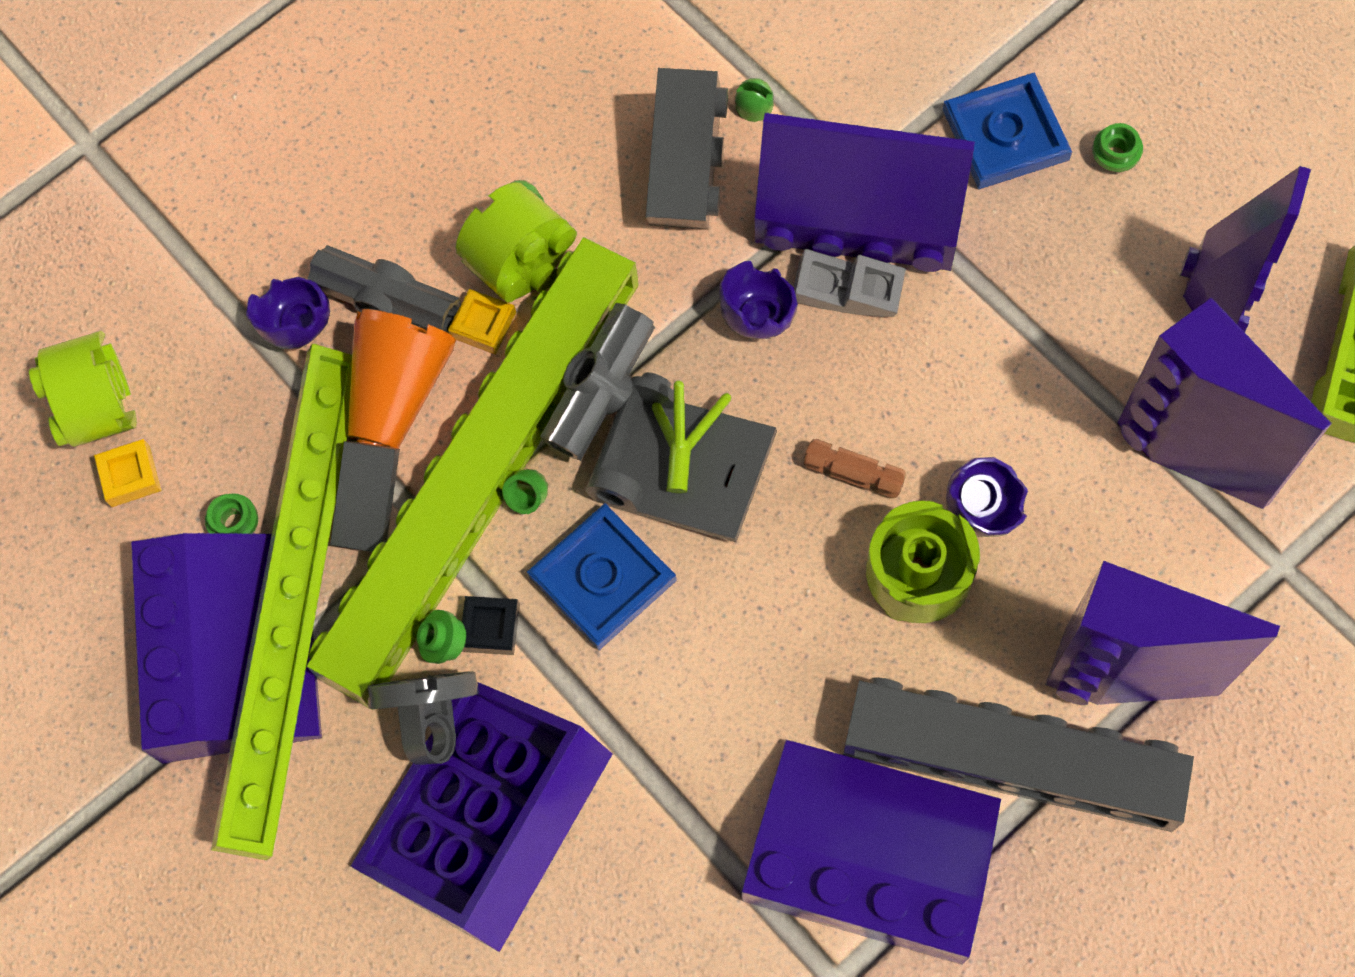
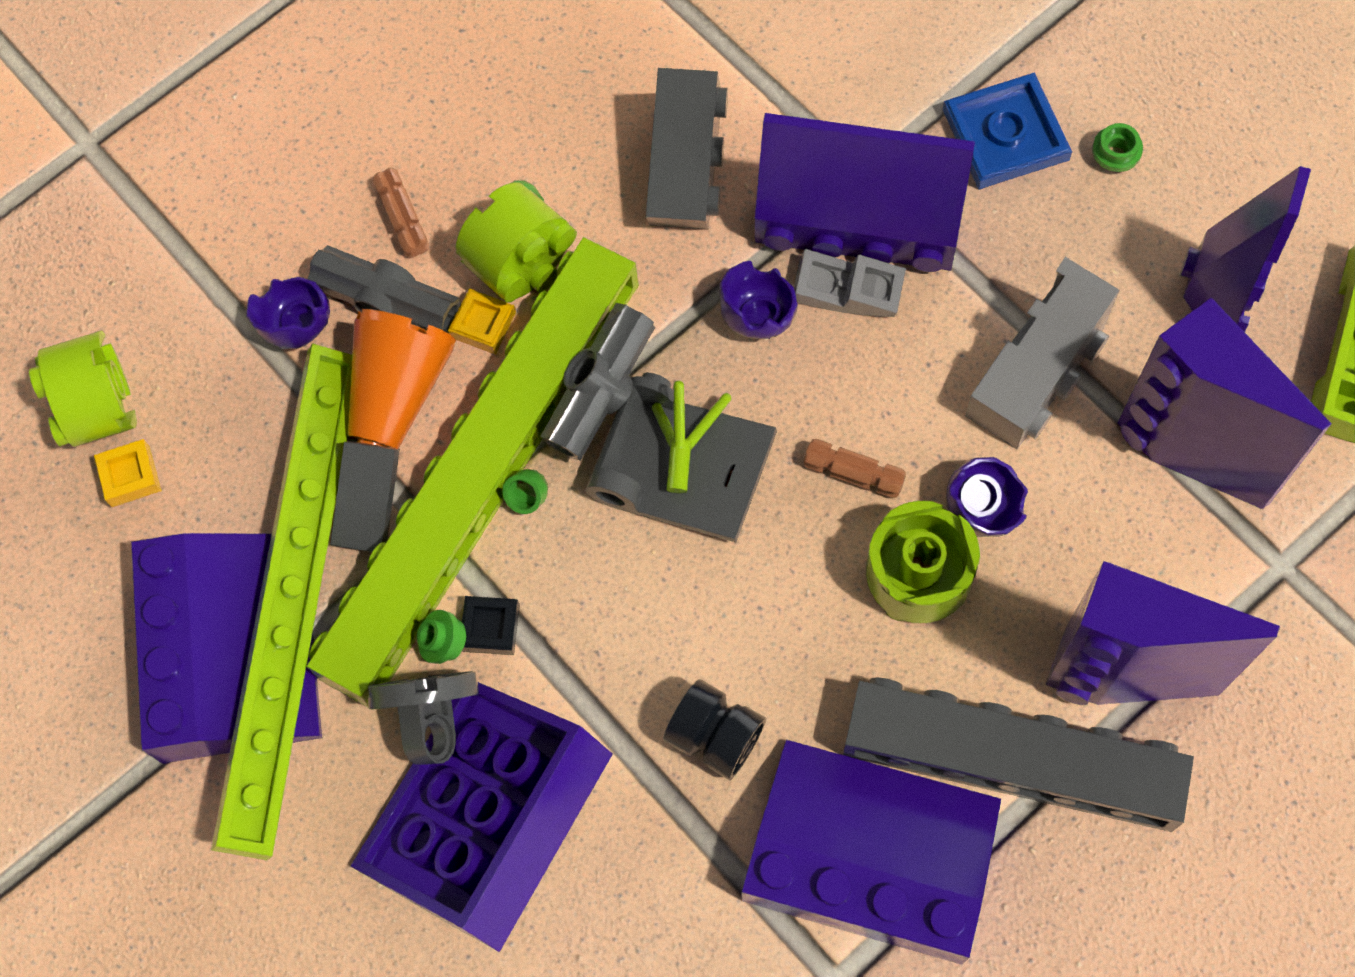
(228, 505): bright green plate -> none
(401, 212): none -> nougat axle
(602, 576): blue tile -> none
(709, 726): none -> black wheel
(750, 102): bright green hinge -> none
(1044, 356): none -> light grey wedge

